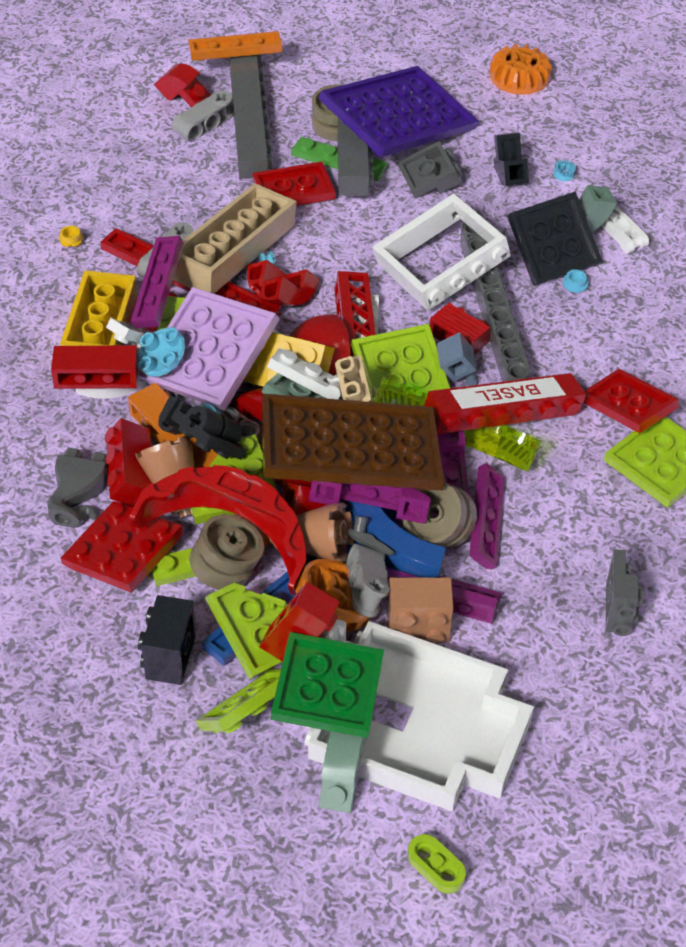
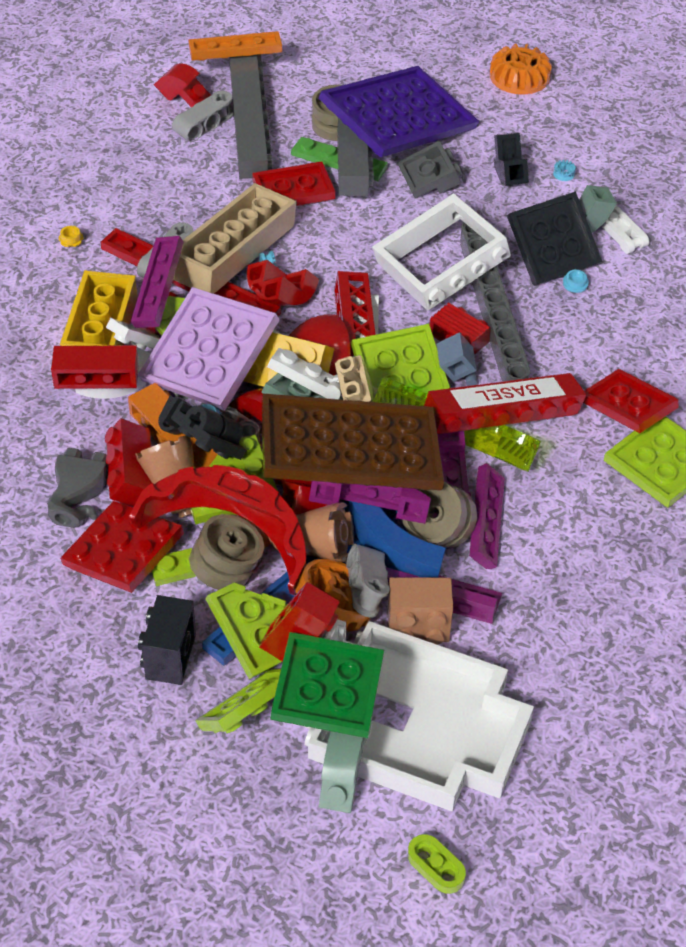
(160, 351): medium azure dish -> none
(365, 538): dark grey bar -> none
(621, 596): dark grey plate -> none

